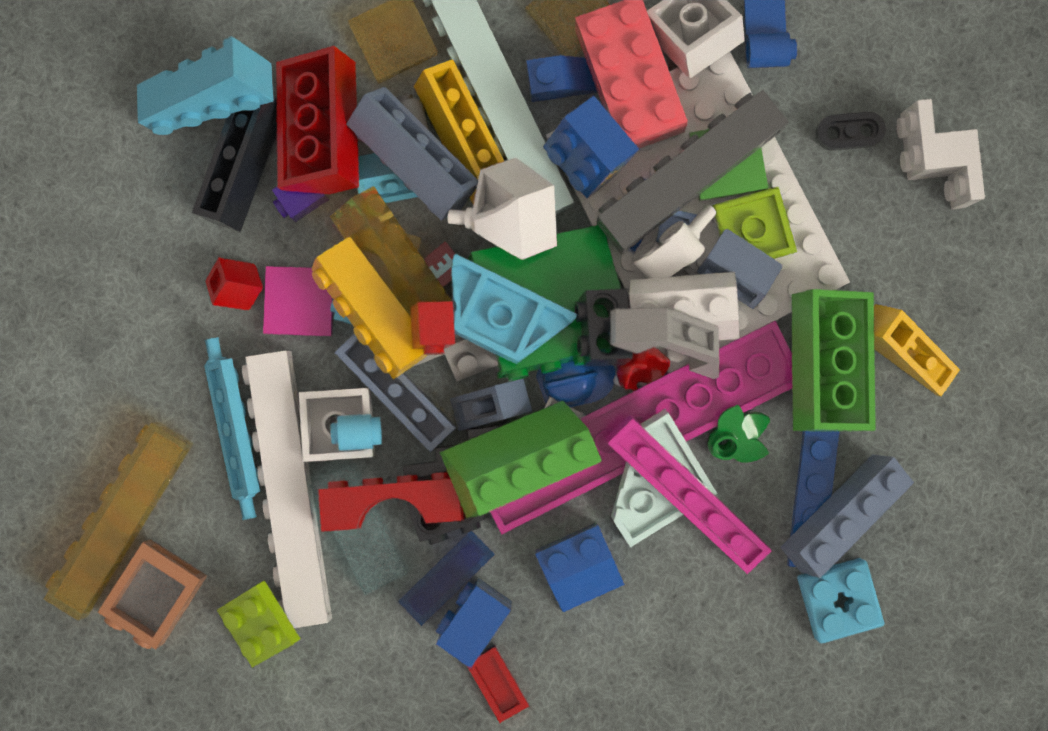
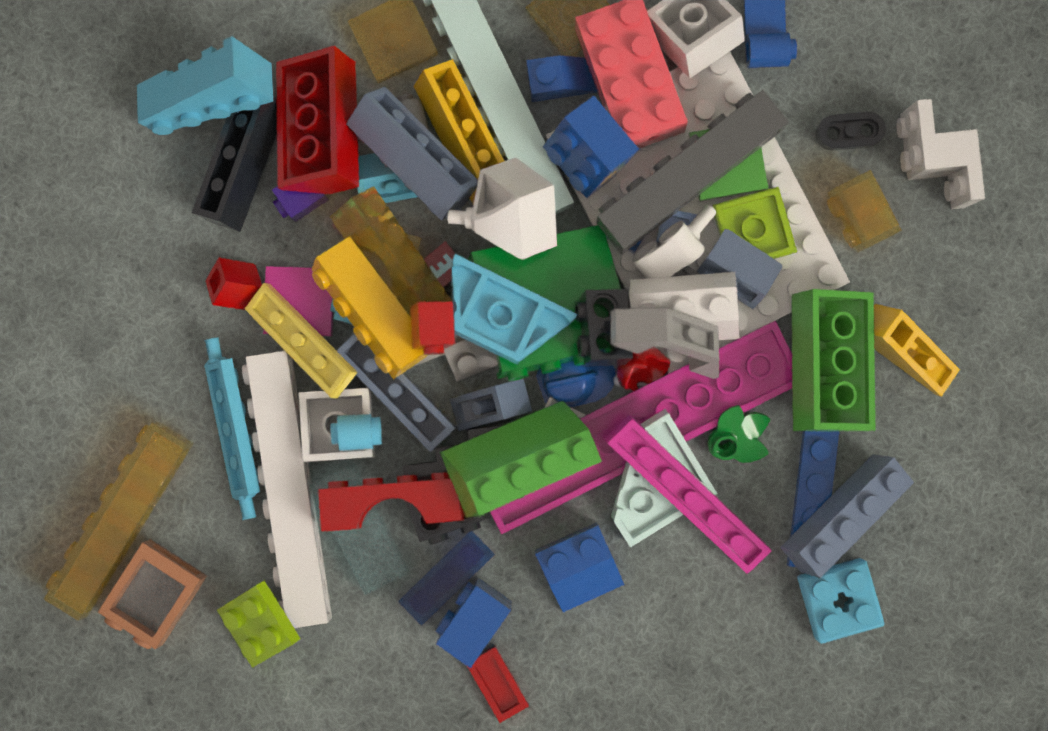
(300, 340): none -> light yellow tile
(863, 211): none -> clear yellow brick

